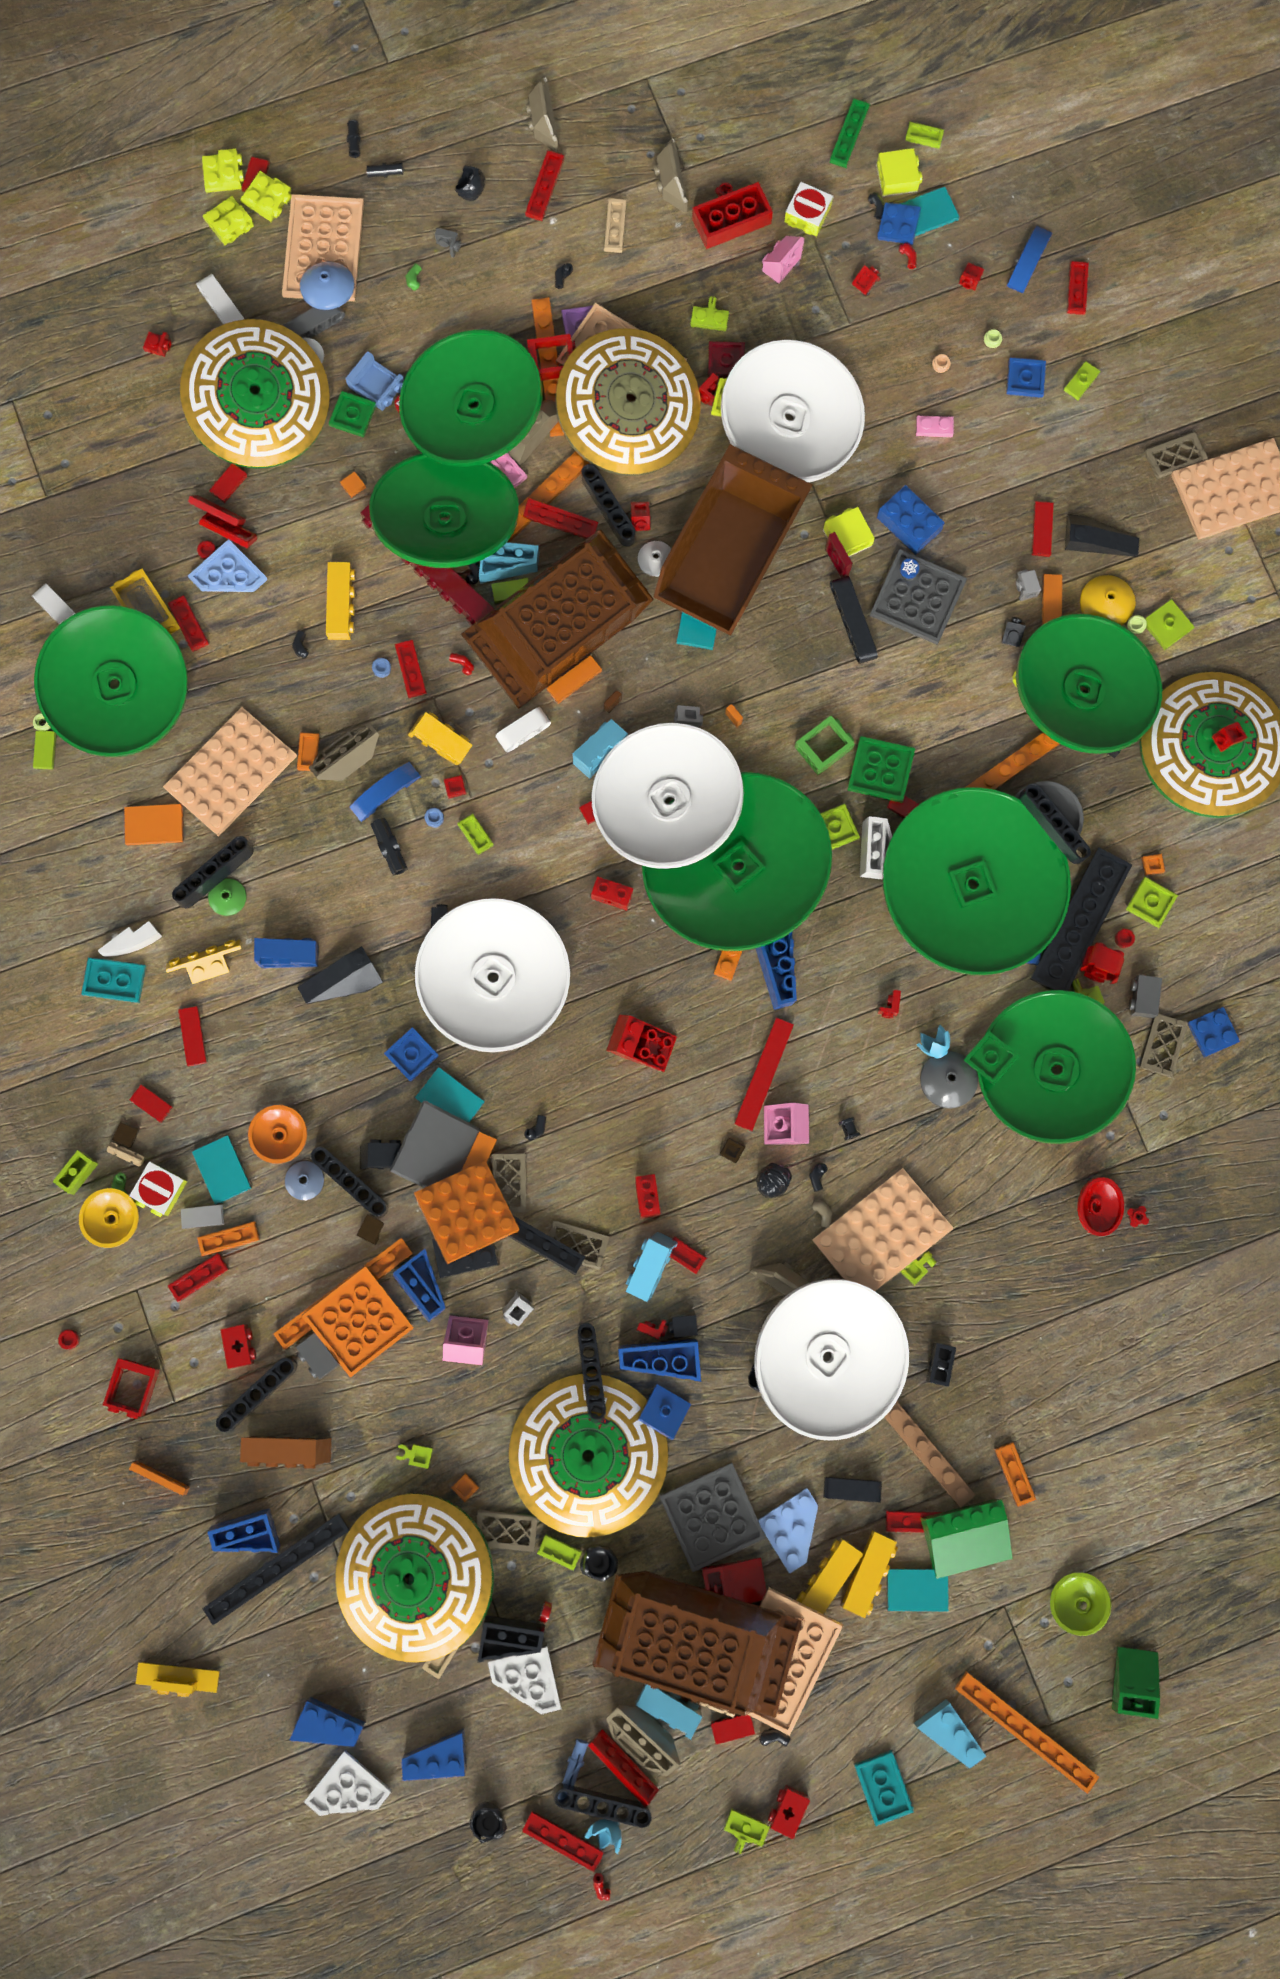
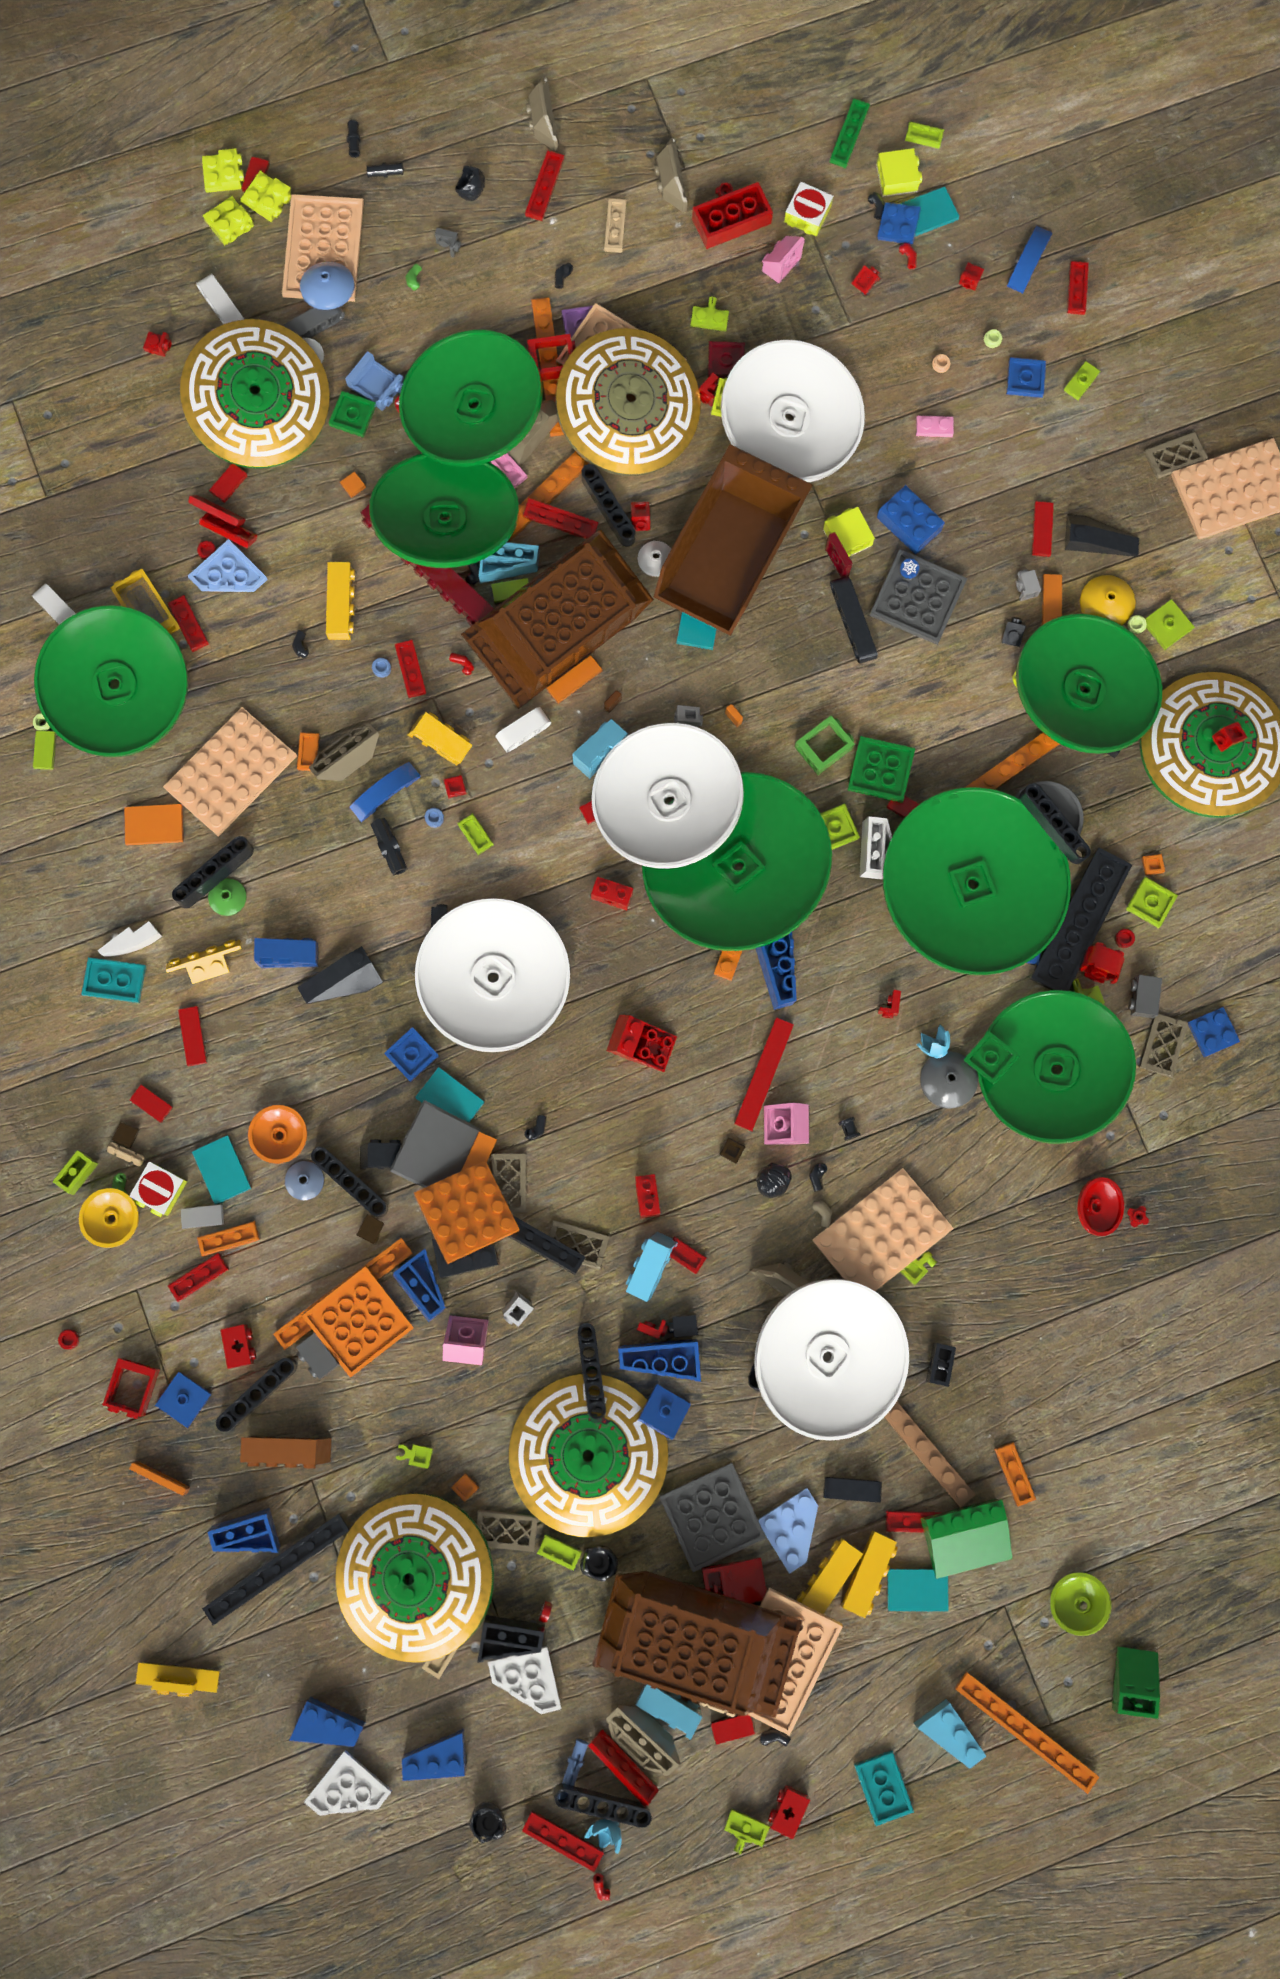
(183, 1399): none -> blue plate

